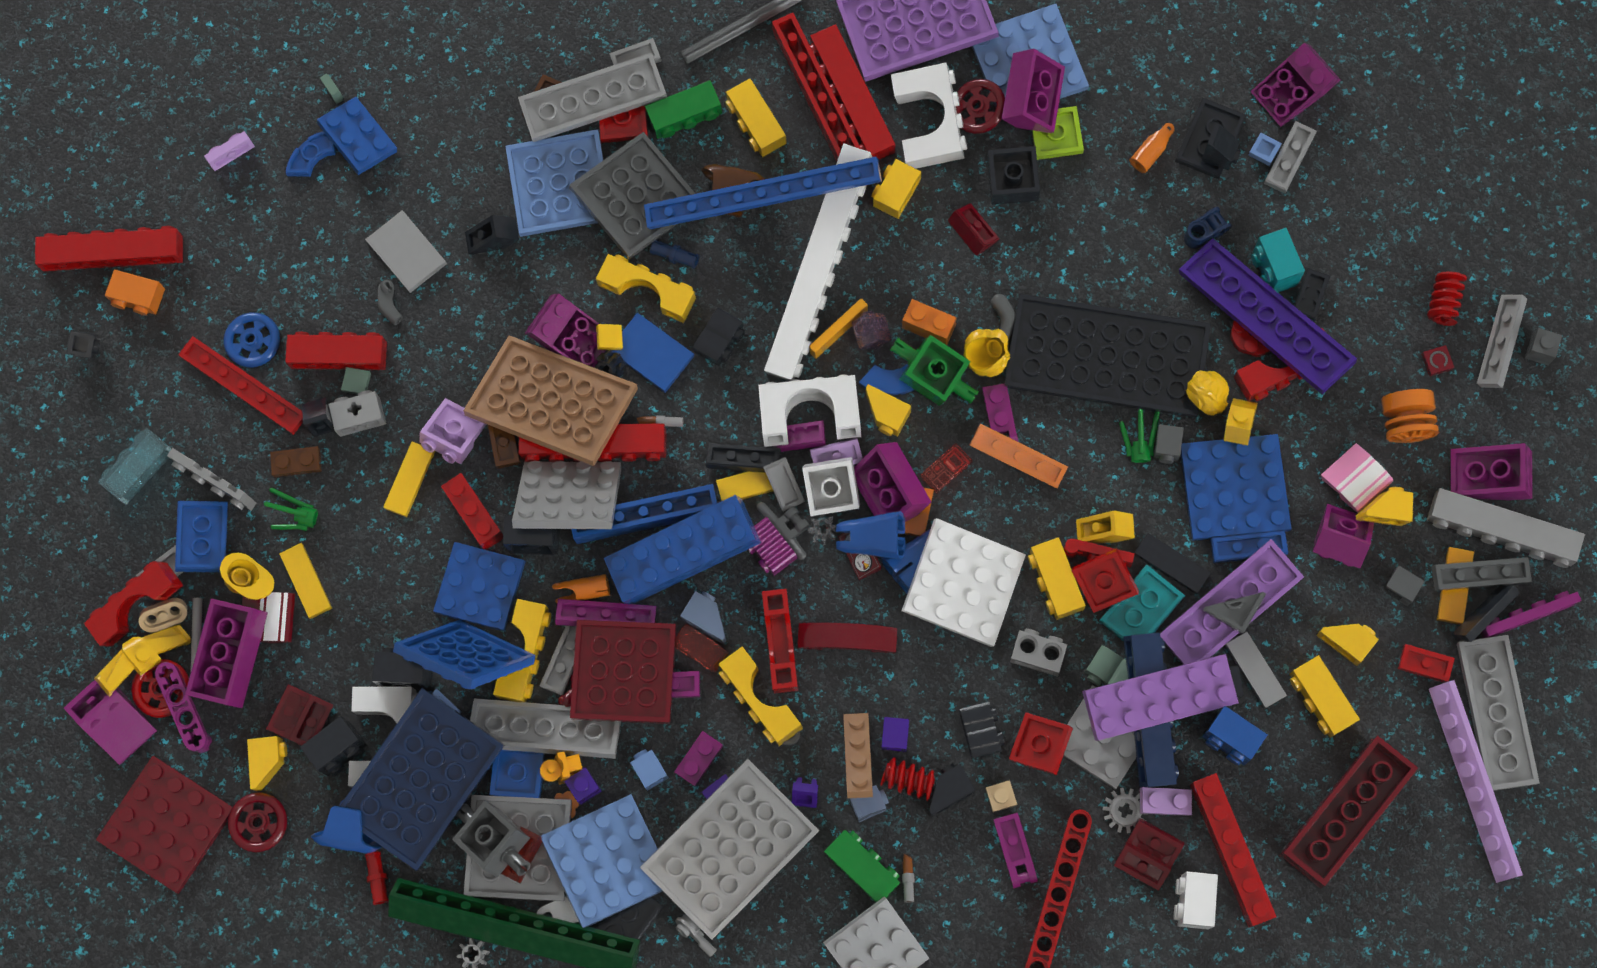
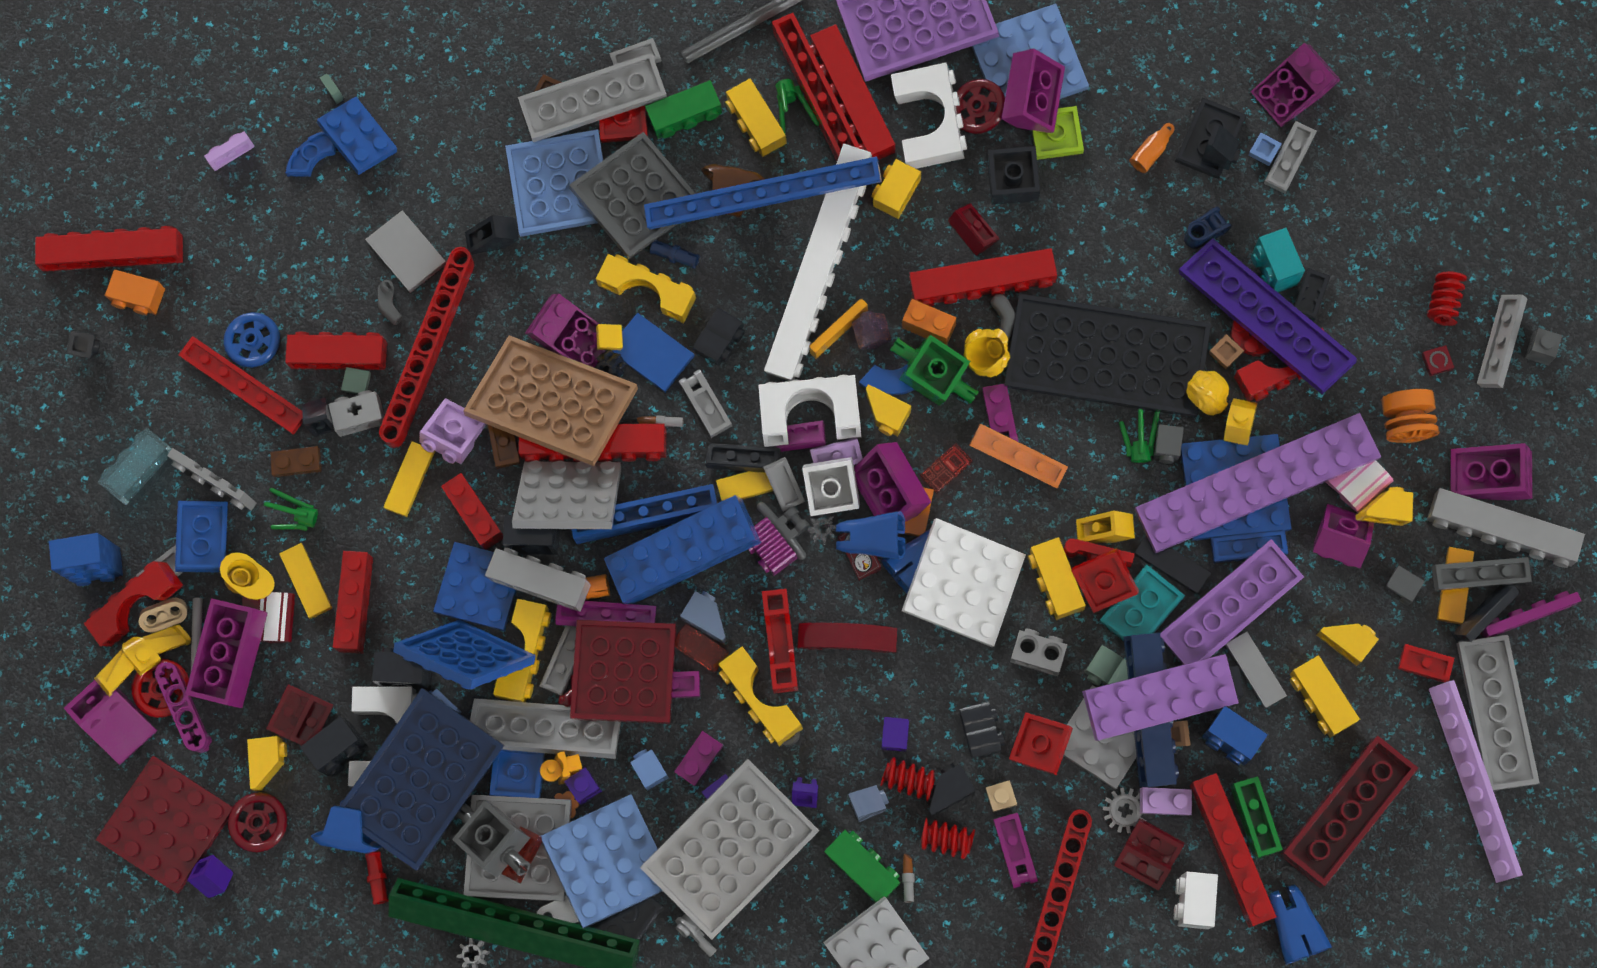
(86, 559): none -> blue brick
(210, 876): none -> dark purple panel
(353, 602): none -> red brick
(427, 358): none -> red beam
(538, 579): none -> light grey brick
(706, 404): none -> light grey plate
(786, 94): none -> green plant
(858, 755): medium nougat plate -> none
(947, 839): none -> red piece
(984, 277): none -> red brick
(1180, 733): none -> medium nougat plate
(1226, 351): none -> medium nougat plate
(1236, 612): dark grey tile -> none
(1256, 817): none -> green brick
(1257, 483): none -> medium lavender plate
(1297, 927): none -> blue piece

